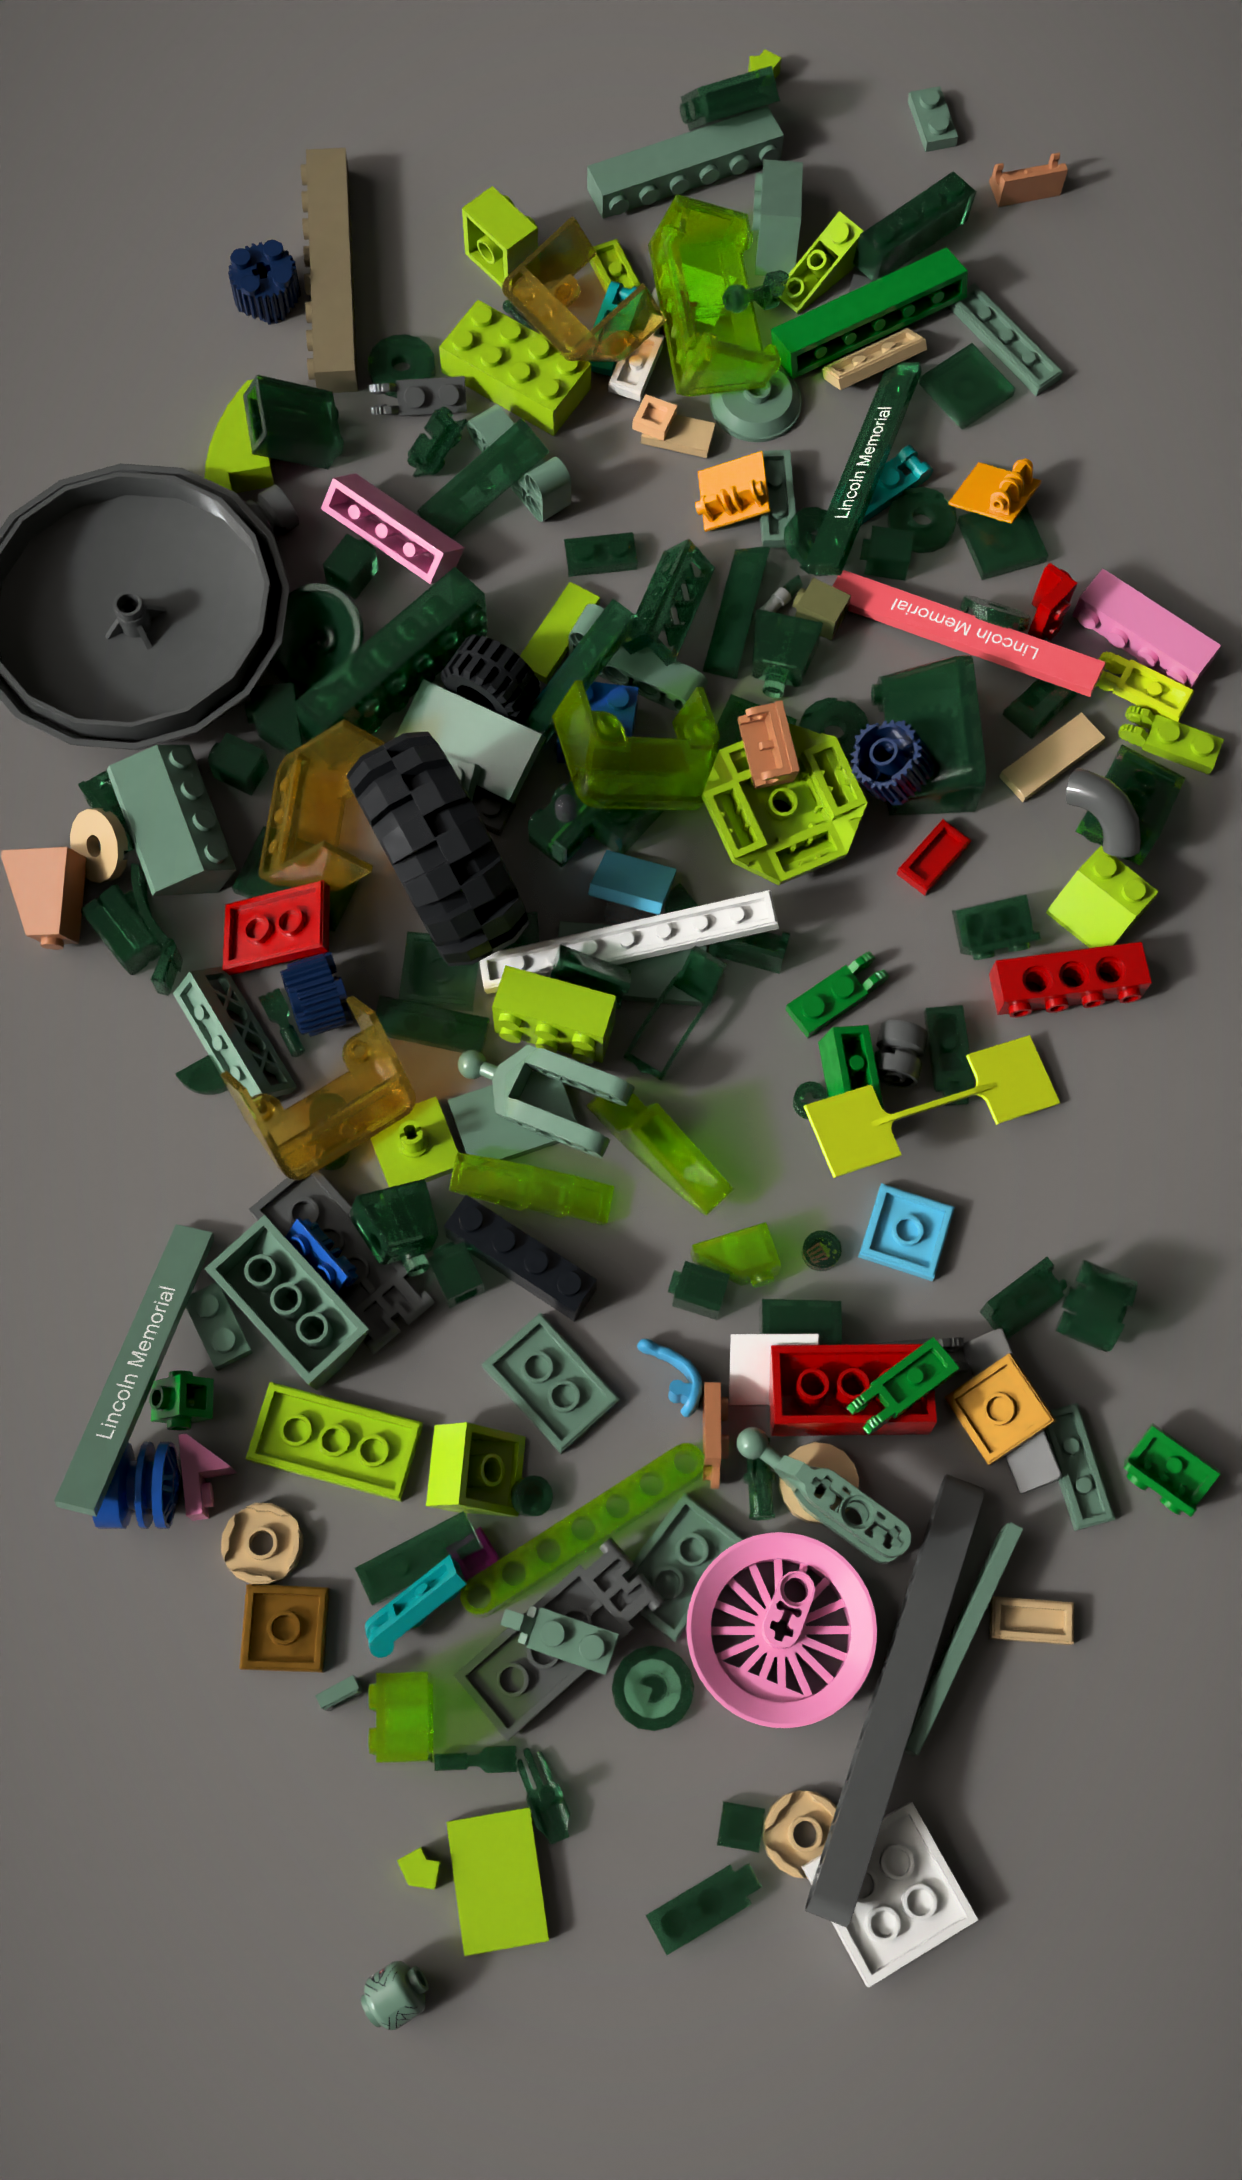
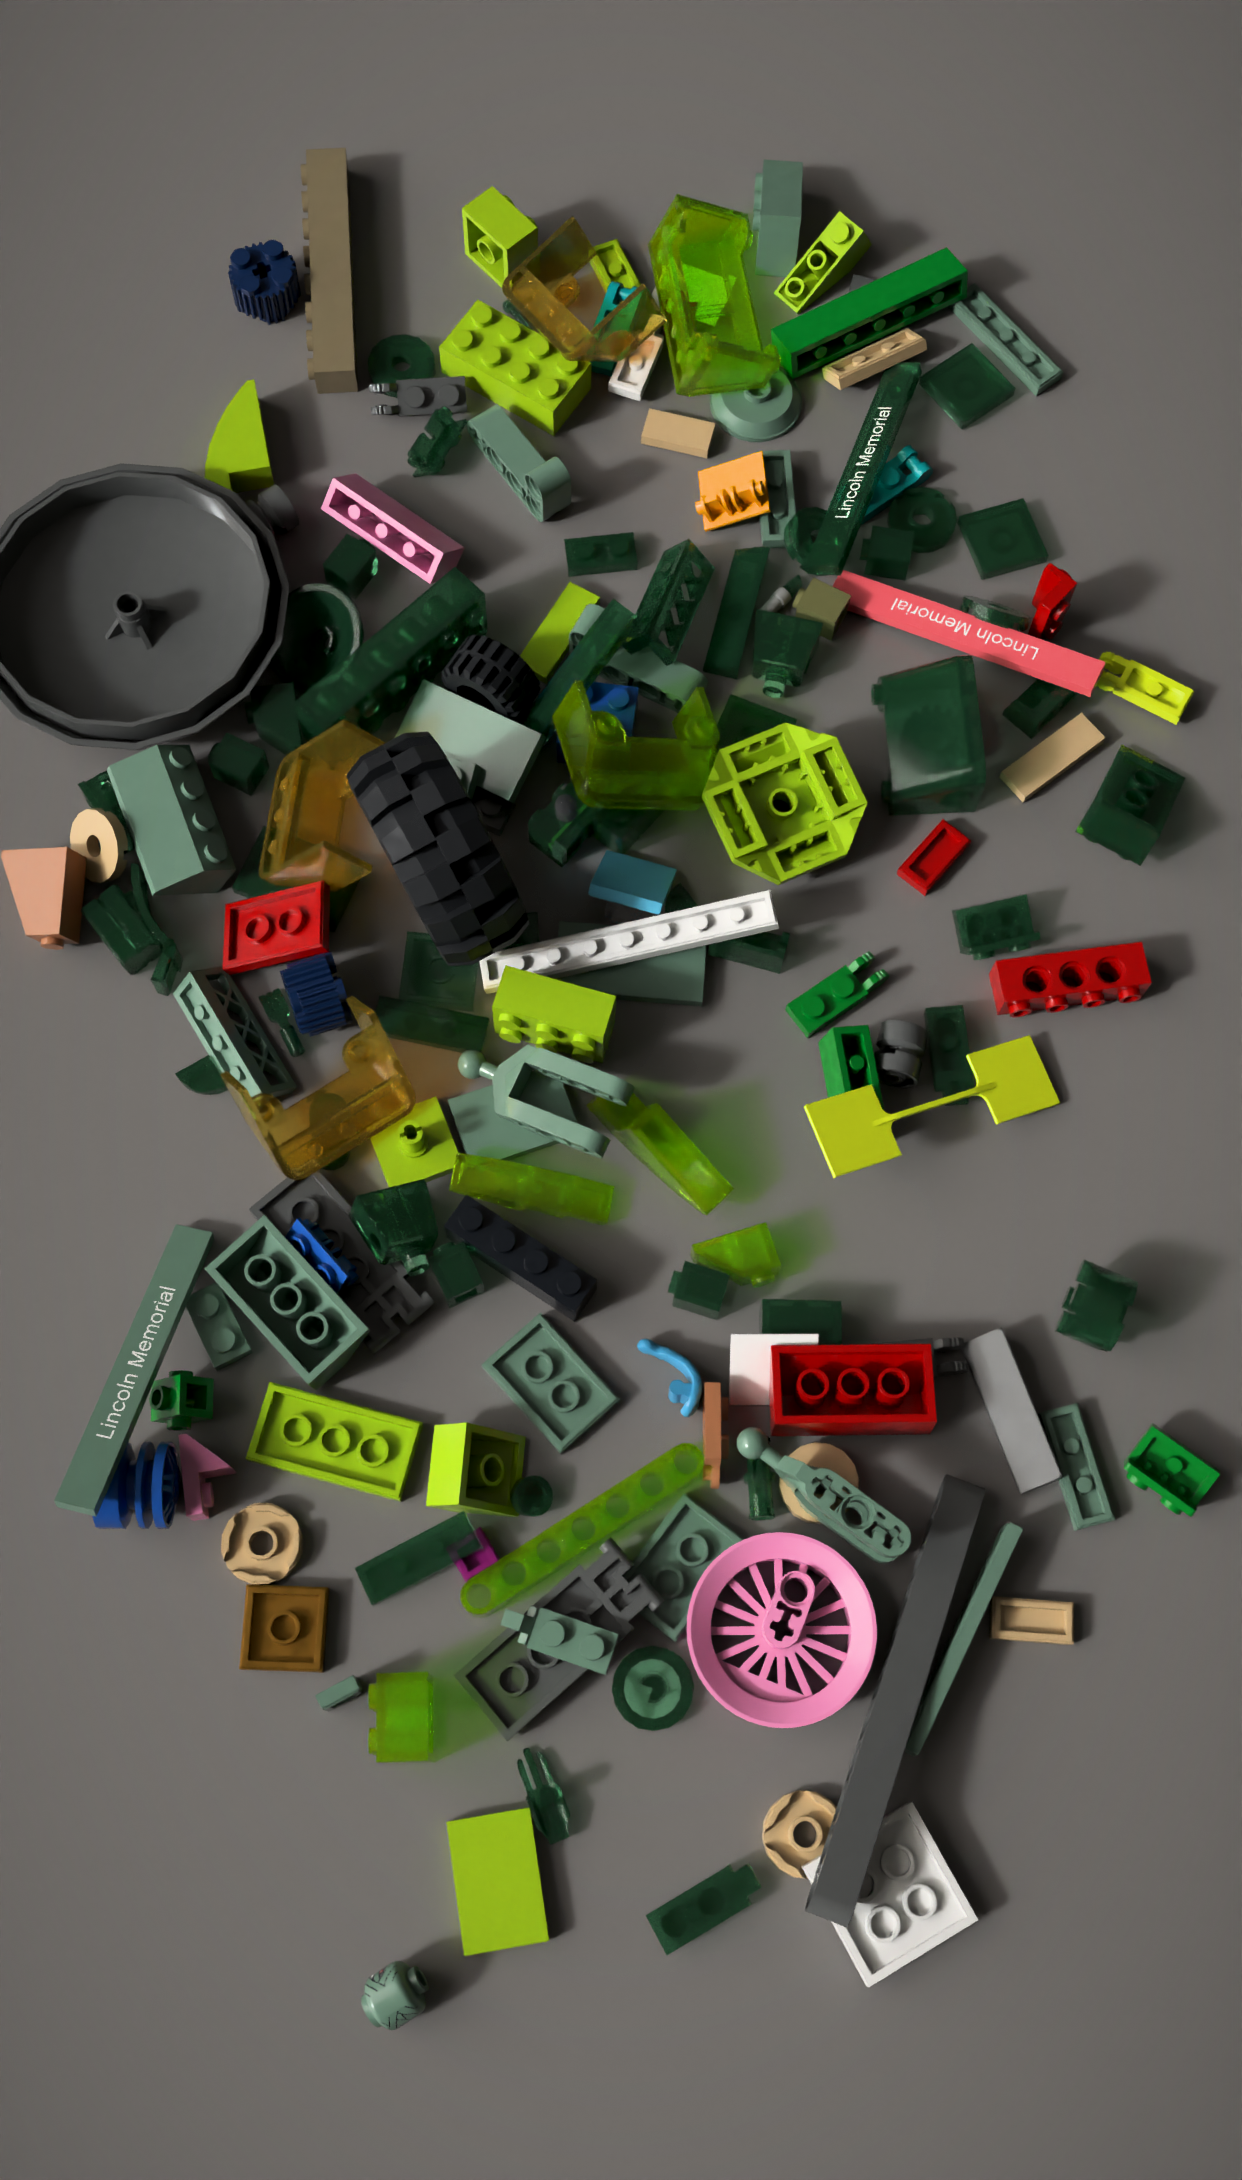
(292, 422): clear green brick -> none
(413, 1606): teal plate -> none
(420, 1870): lime piece -> none
(484, 479): clear green slope -> none
(491, 1760): clear green piece -> none
(590, 972): clear green hinge -> none
(654, 417): light nougat tile -> none
(684, 162): sand green brick -> none
(698, 979): clear green piece -> none
(729, 98): clear green brick -> none
(740, 1827): clear green tile -> none
(765, 60): lime piece -> none
(766, 296): clear green hinge -> none
(768, 745): nougat hinge -> none
(815, 1089): clear green bush -> none
(821, 1250): clear green tile -> none
(836, 713): clear green tile -> none
(891, 761): dark blue brick -> none
(906, 1232): medium azure tile -> none
(906, 1383): green hinge -> none
(914, 227): clear green brick -> none
(932, 119): sand green plate -> none
(997, 491): light orange hinge -> none
(1000, 1409): tile -> none
(1024, 1299): clear green hinge -> none
(1028, 183): nougat hinge -> none
(1102, 901): lime slope -> none
(1110, 807): dark grey cylinder -> none
(1145, 629): bright pink brick -> none
(1171, 739): lime hinge -> none

